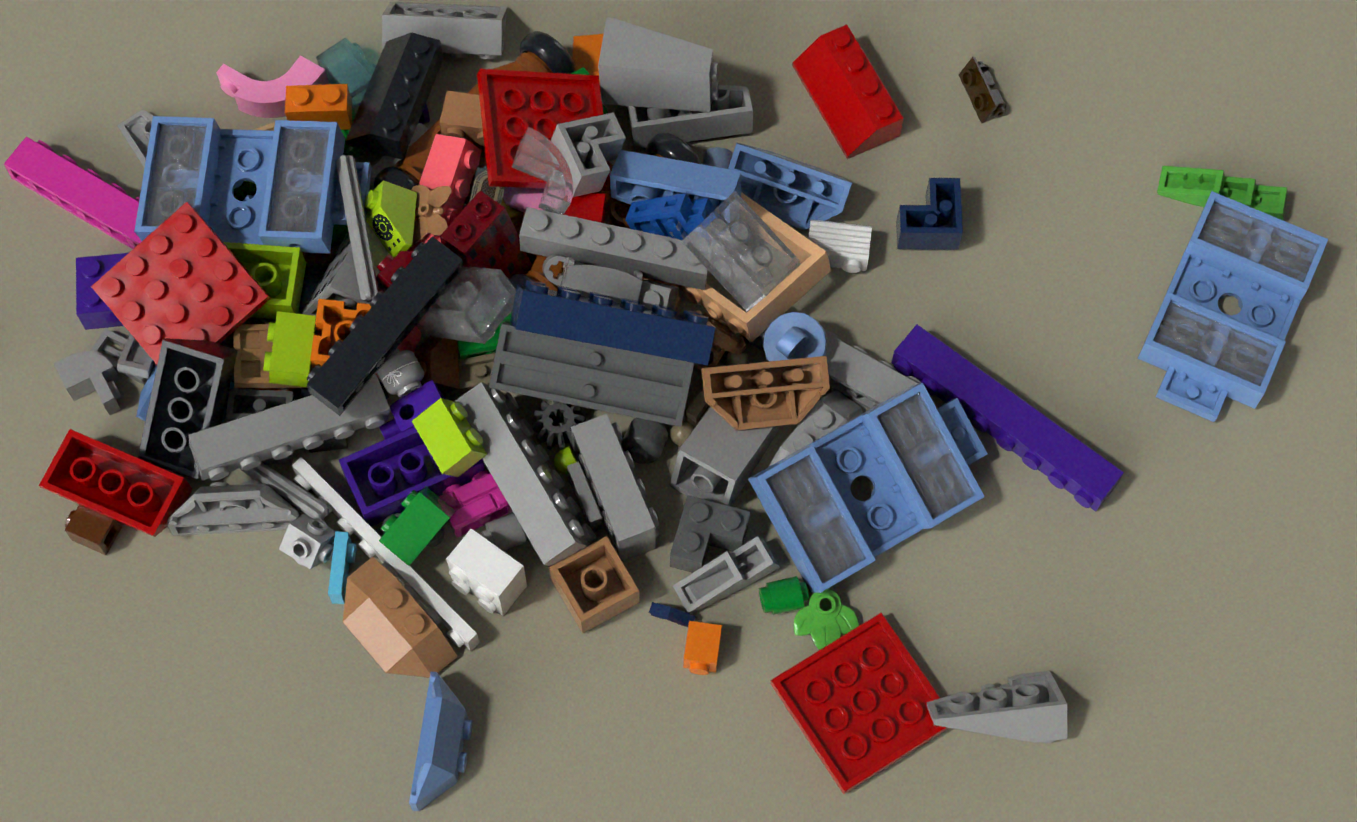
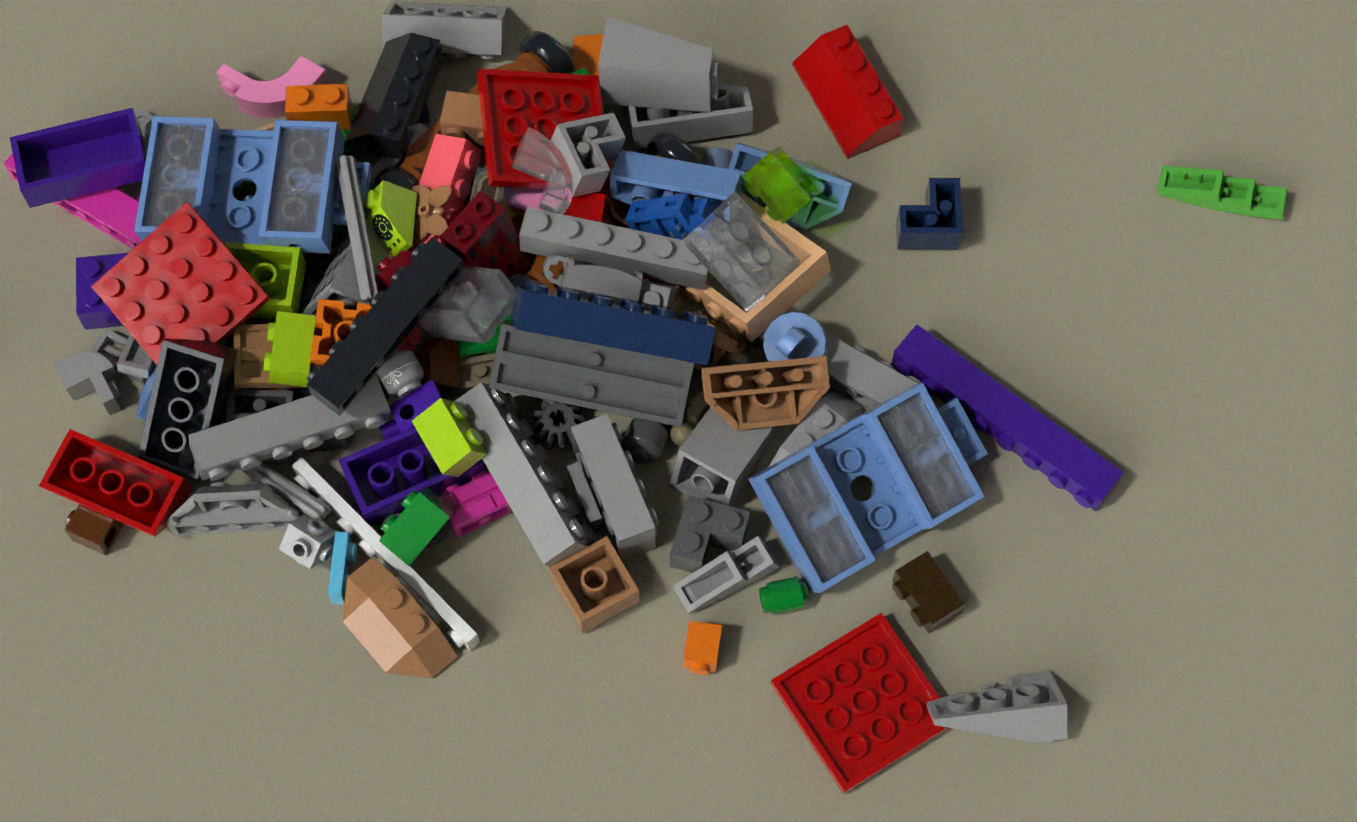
(79, 157): none -> dark purple piece
(347, 65): clear light blue brick -> none
(440, 744): medium blue wedge -> none
(486, 573): white brick -> none
(505, 532): light grey brick -> none
(563, 459): lime hinge -> none
(671, 614): dark blue tile -> none
(780, 185): none -> clear neon green brick
(825, 625): bright green plate -> none
(845, 243): white brick -> none
(927, 592): none -> dark brown brick
(977, 83): dark brown hinge -> none
(1219, 354): medium blue piece -> none

